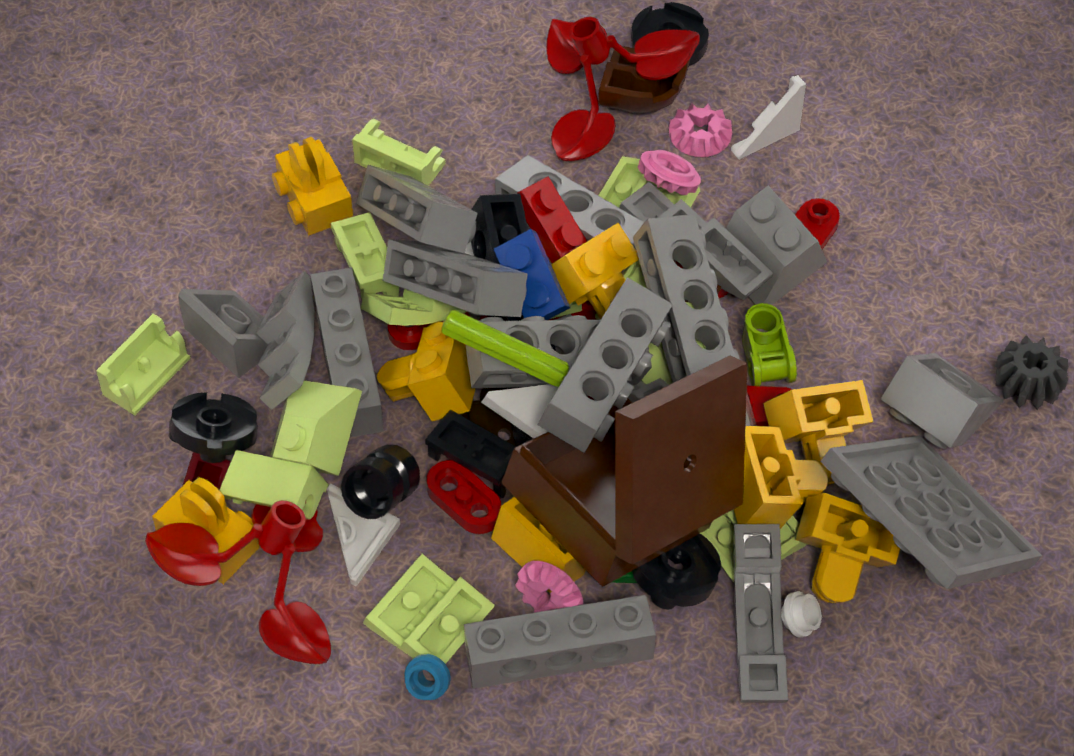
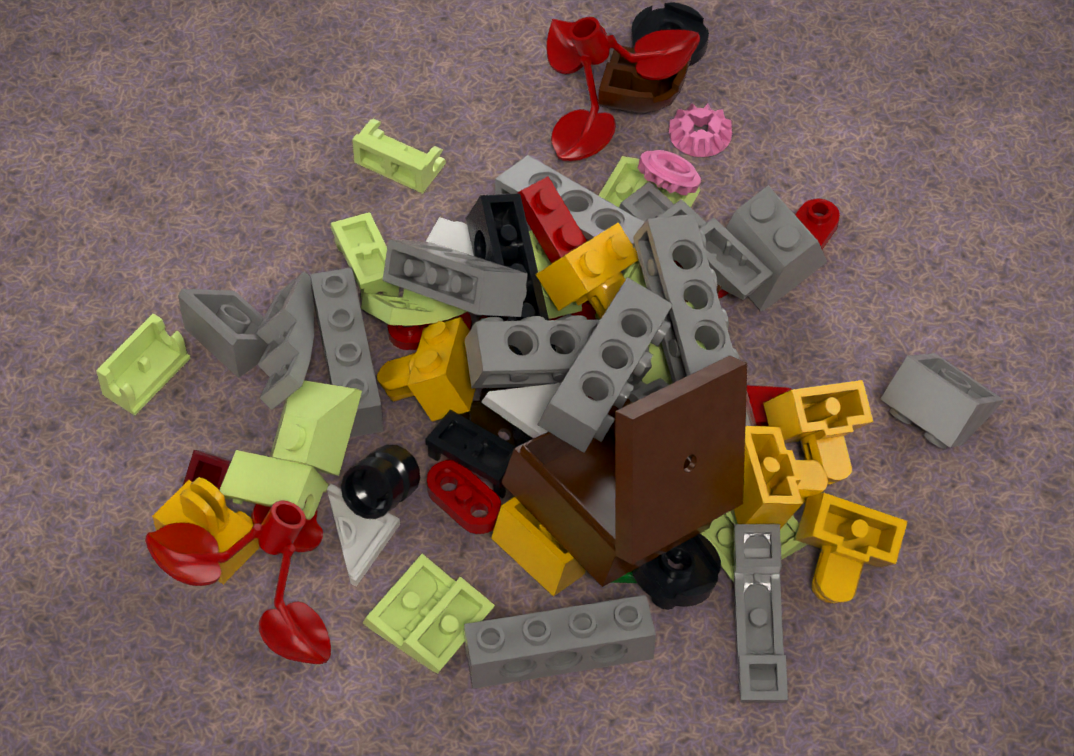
(213, 425): black plate -> none
(312, 186): yellow brick -> none
(417, 209): light grey brick -> none
(421, 687): dark azure plate -> none
(505, 348): lime axle -> none
(540, 576): bright pink gear -> none
(544, 291): blue plate -> none
(767, 353): lime piece -> none
(775, 121): white tile -> none
(801, 613): white plate -> none
(930, 510): light grey plate -> none
(1031, 372): dark grey gear -> none

